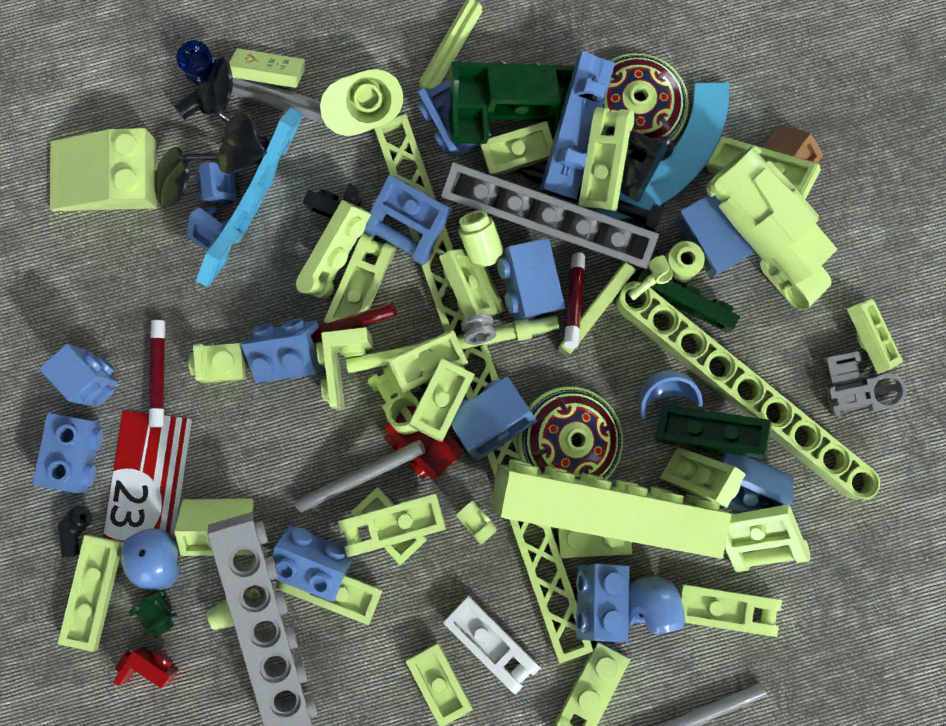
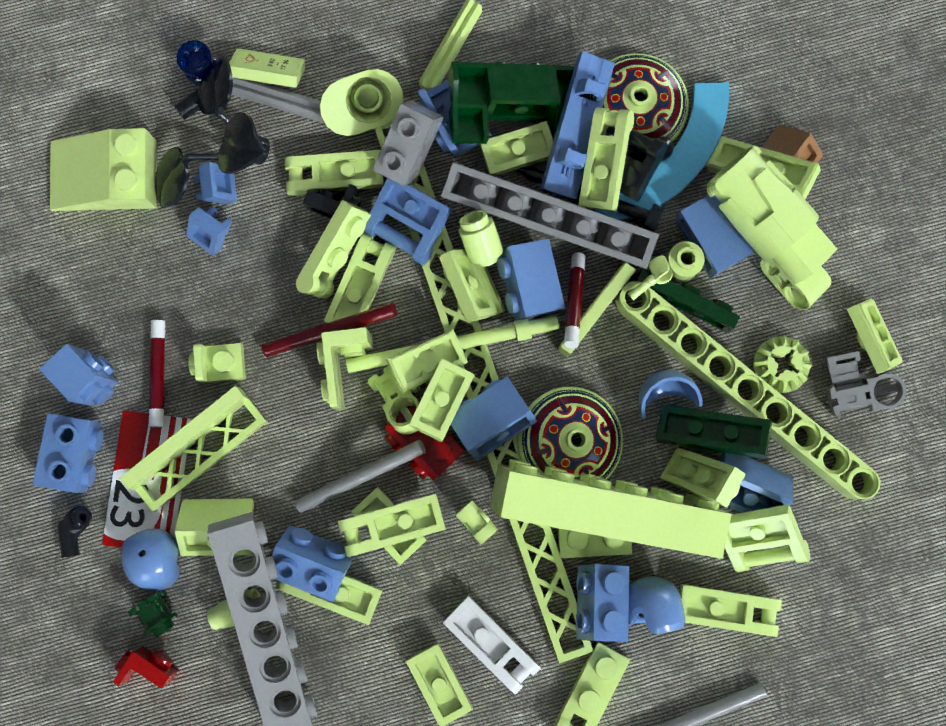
(90, 593): yellowish green plate -> none
(184, 439): none -> yellowish green fence
(236, 227): medium azure tile -> none
(282, 351): medium blue bracket -> none
(333, 172): none -> yellowish green plate
(408, 142): none -> light grey brick
(478, 329): light grey bush -> none
(766, 366): none -> yellowish green gear

